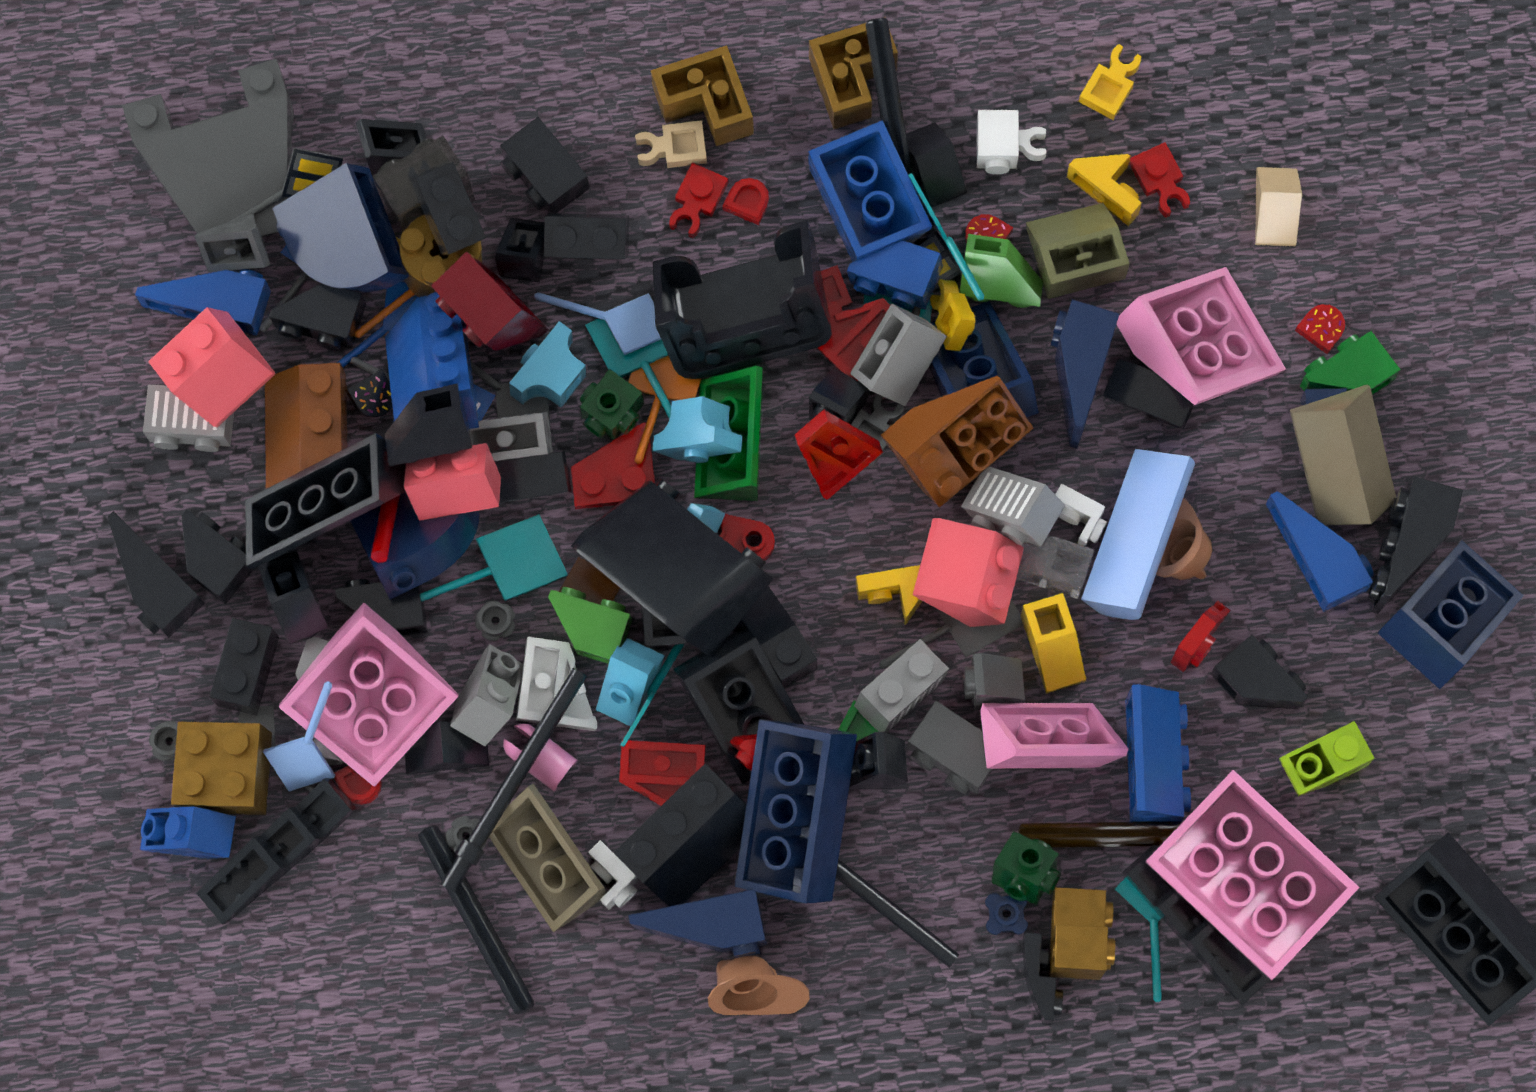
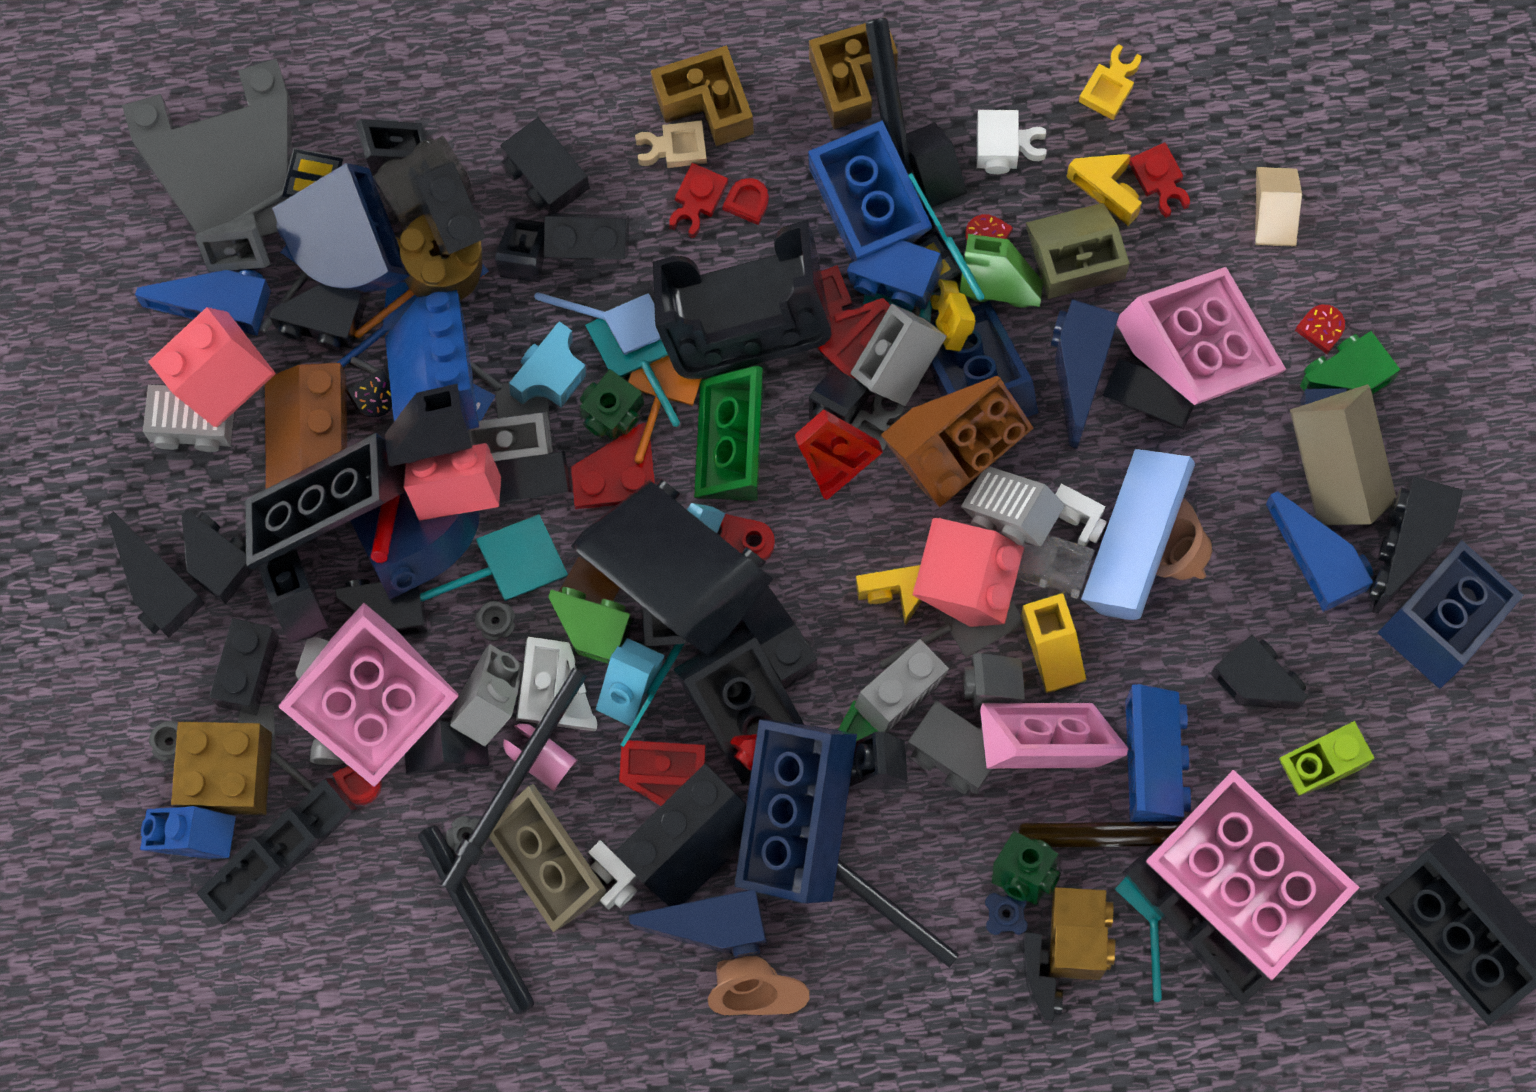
(300, 760): light blue piece -> none
(486, 305): dark red slope -> none
(697, 431): medium azure brick -> none
(1199, 639): red wing -> none

